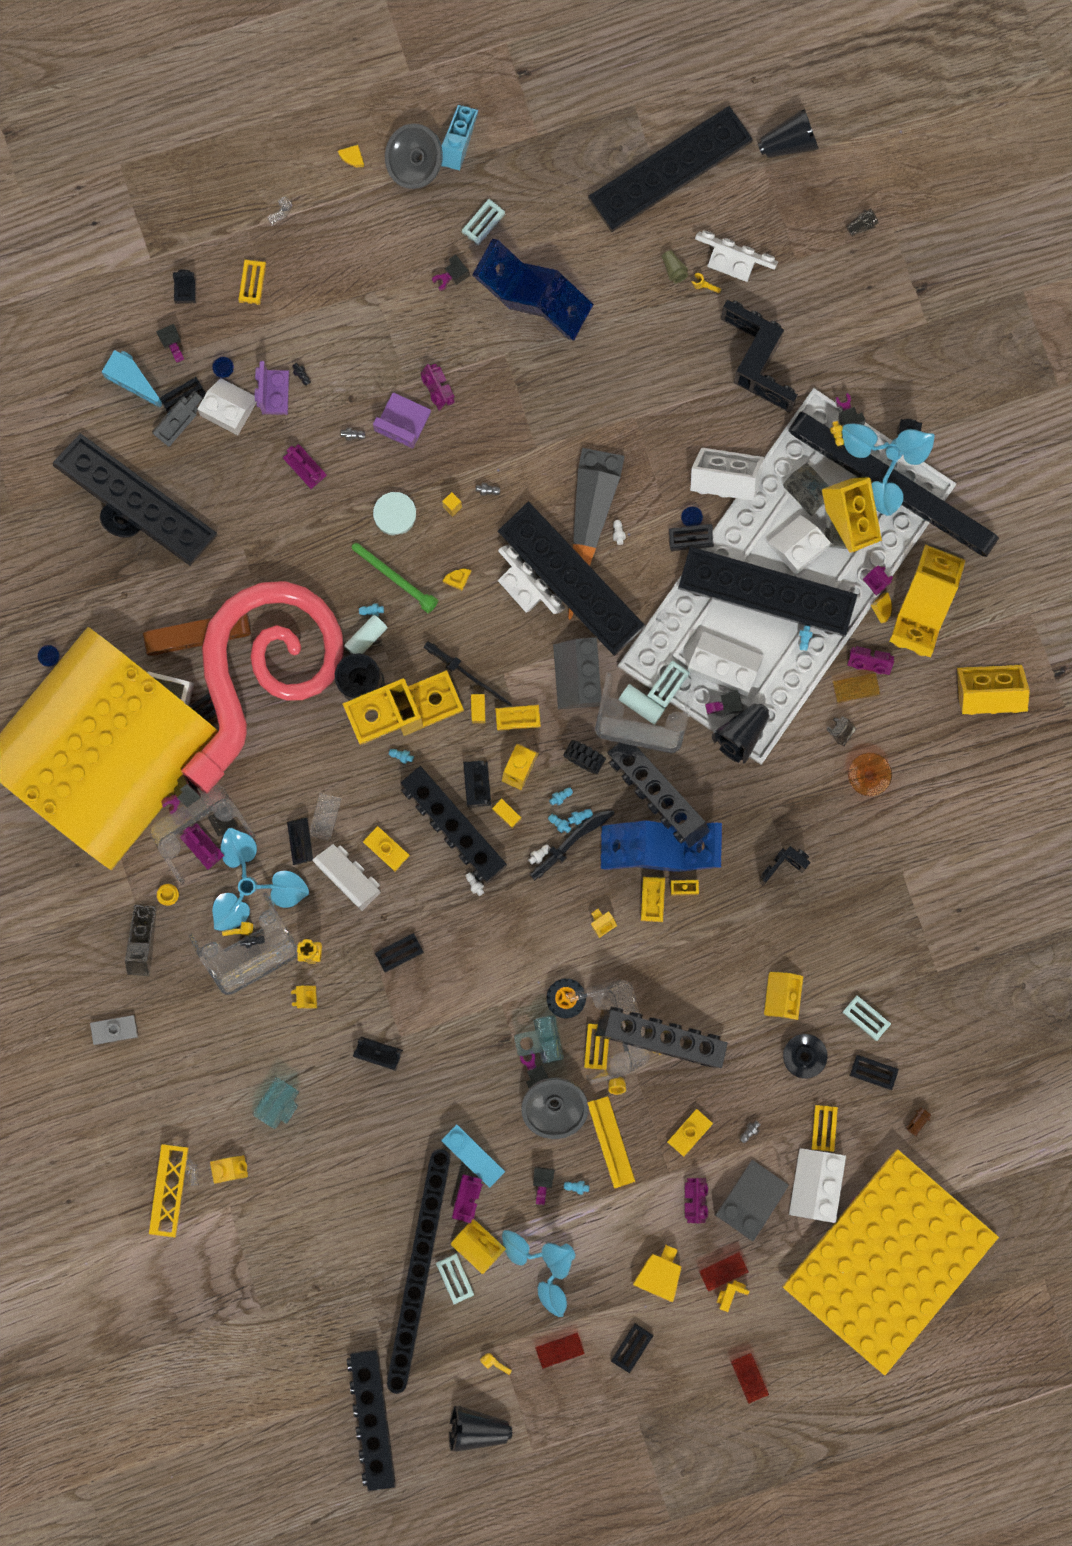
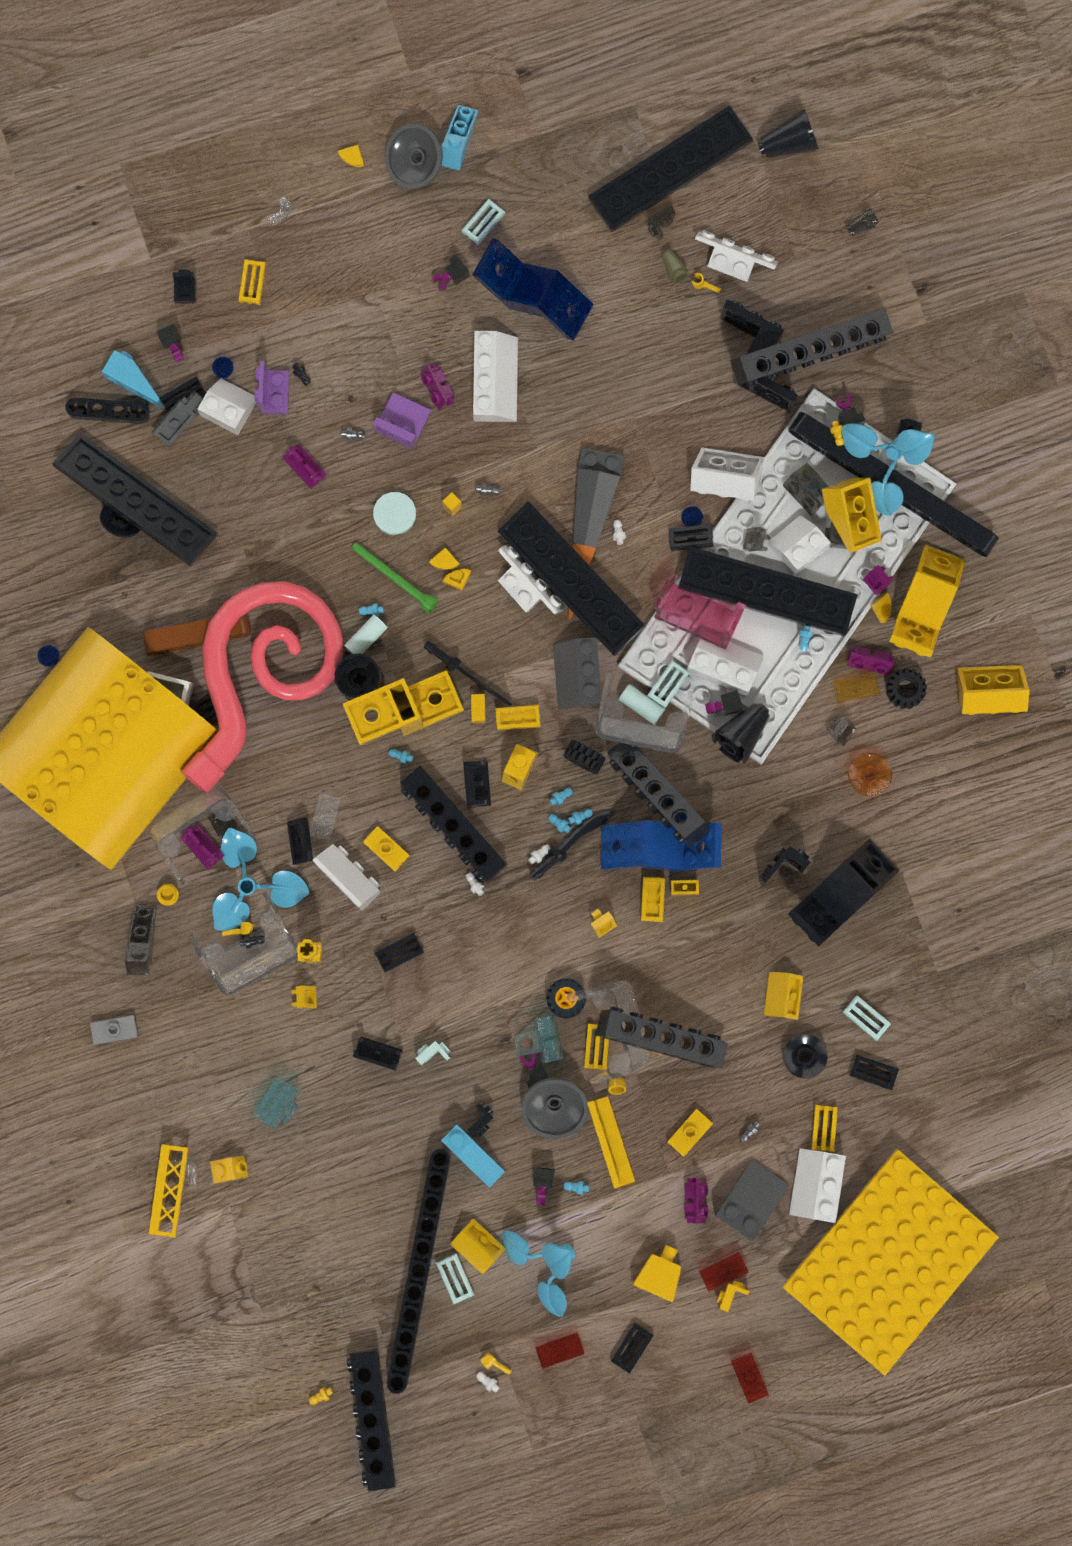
(107, 413): none -> black beam
(185, 792): pearl dark grey piece -> none
(324, 1394): none -> yellow piece
(427, 1052): none -> light aqua bracket
(444, 561): none -> yellow tile
(465, 1202): magenta hinge -> none
(476, 1430): black cone -> none
(481, 1126): none -> black bracket
(488, 1382): none -> white piece
(495, 377): none -> white slope
(506, 813): yellow piece -> none
(662, 218): none -> clear smoke bracket
(697, 614): none -> clear pink panel
(754, 539): none -> clear smoke tile
(843, 892): none -> black bracket
(876, 323): none -> black brick
(906, 675): none -> black tyre
(918, 1121): reddish brown pin -> none

